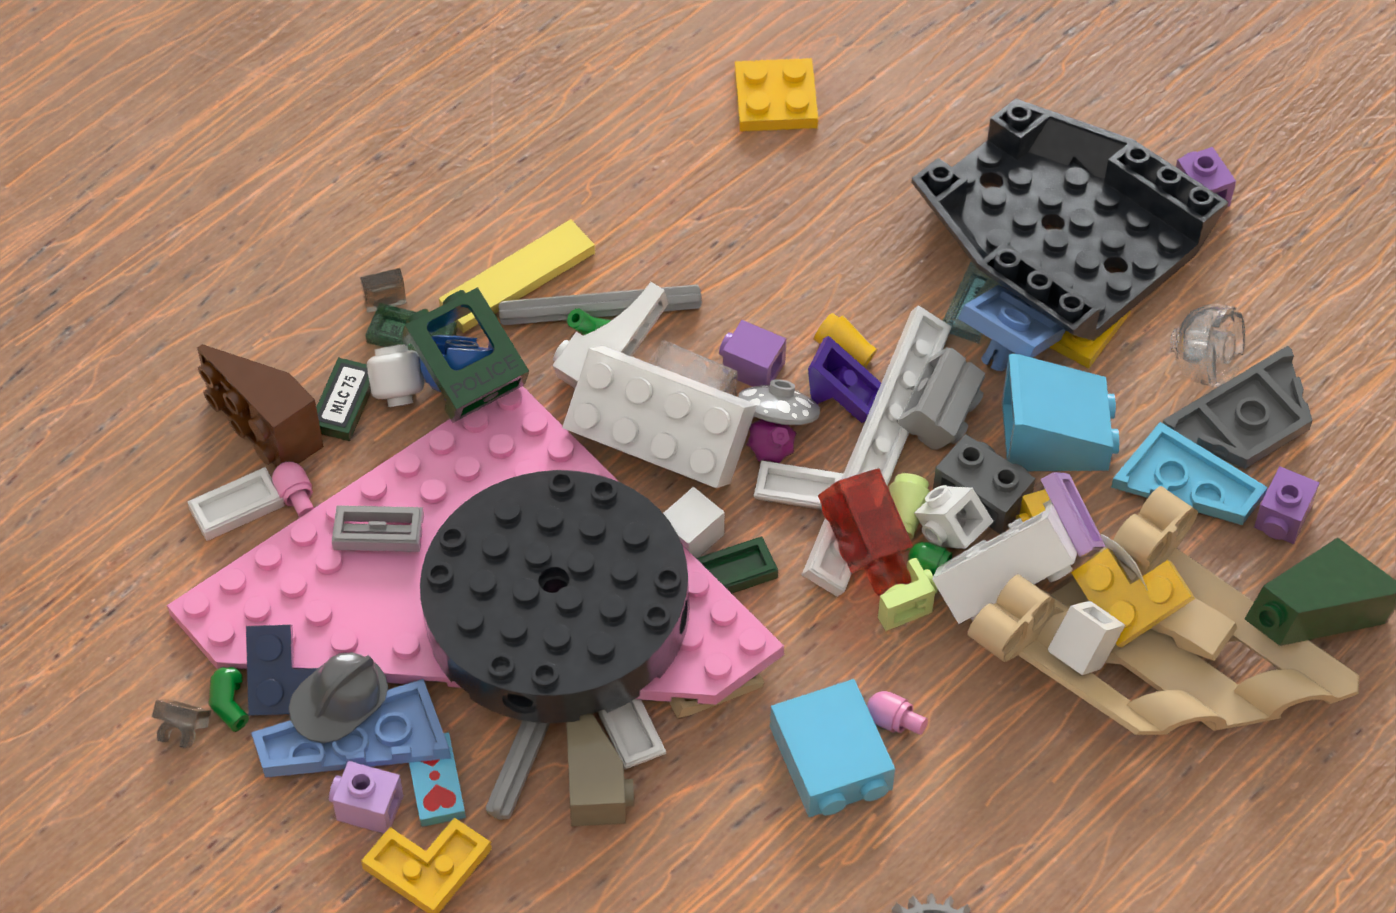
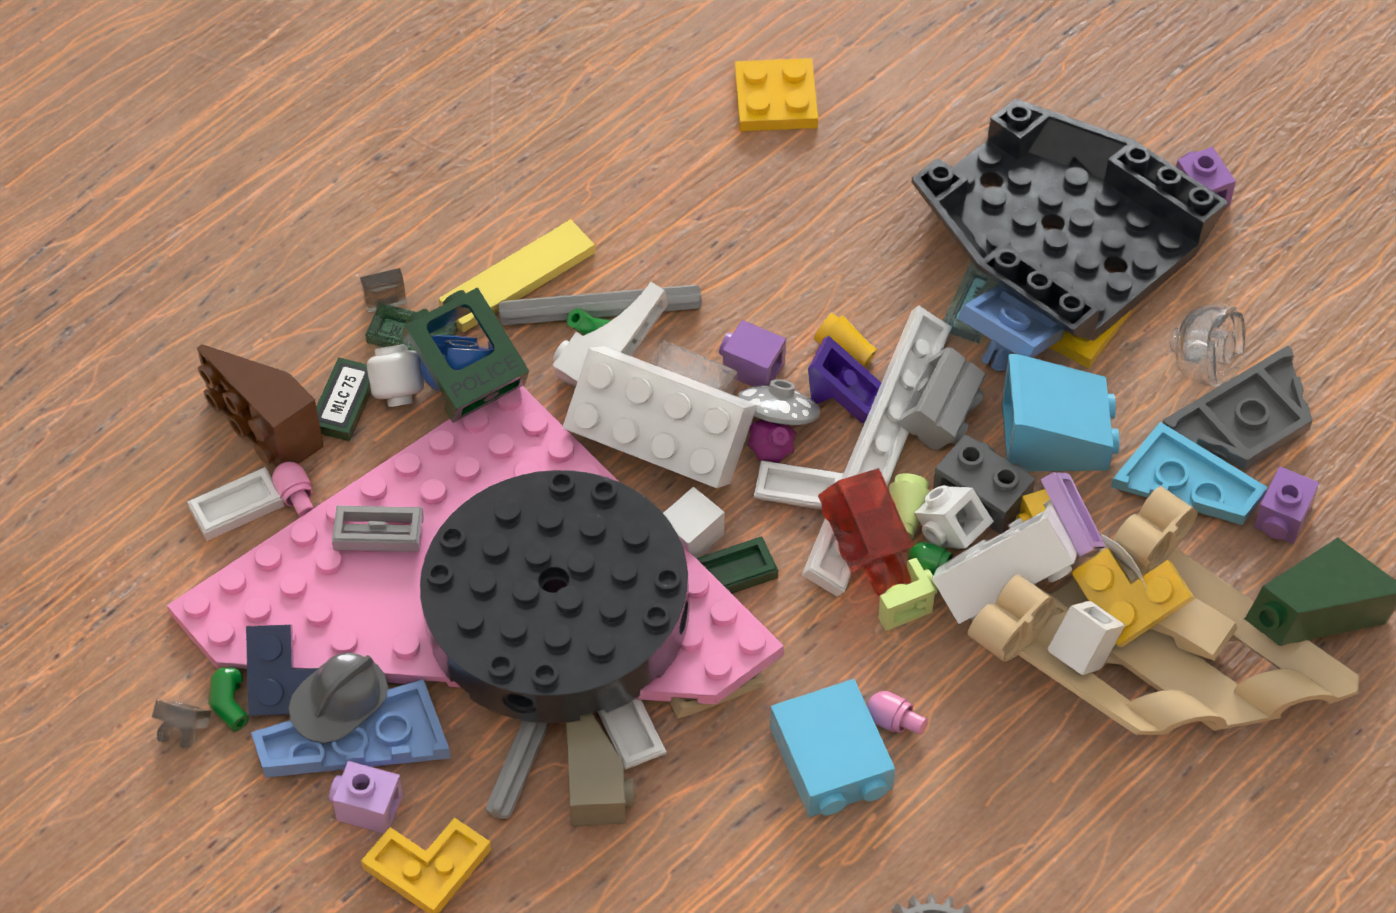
(437, 789): medium azure tile -> none

